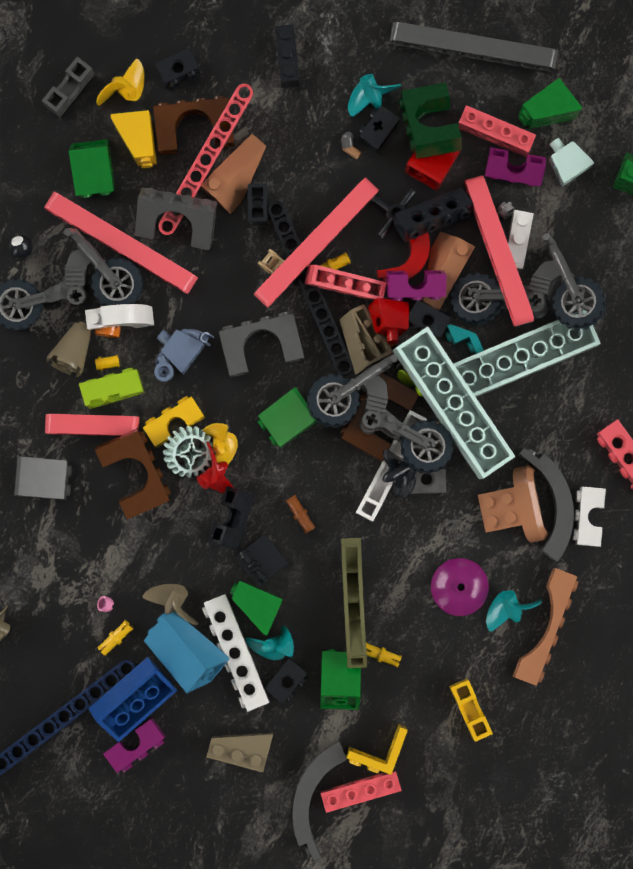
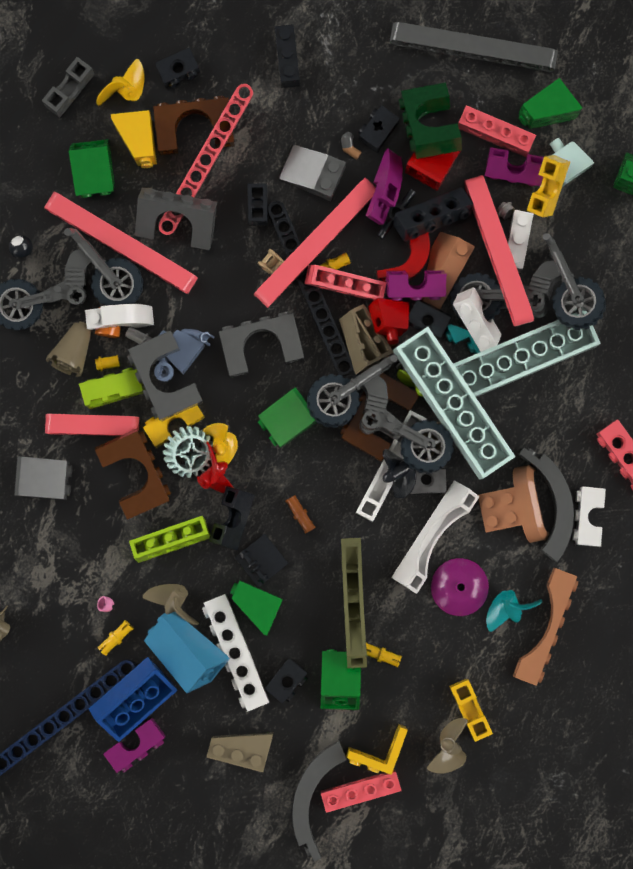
(137, 336): none -> light grey axle
(144, 358): none -> dark grey arch
(169, 539): none -> lime brick
(231, 179): nougat wedge -> none
(275, 647): teal piece -> none
(313, 171): none -> slope
(368, 92): teal piece -> none
(388, 187): none -> magenta slope
(451, 755): none -> dark tan piece
(455, 504): none -> white arch
(469, 308): none -> white arch
(546, 197): none -> yellow arch

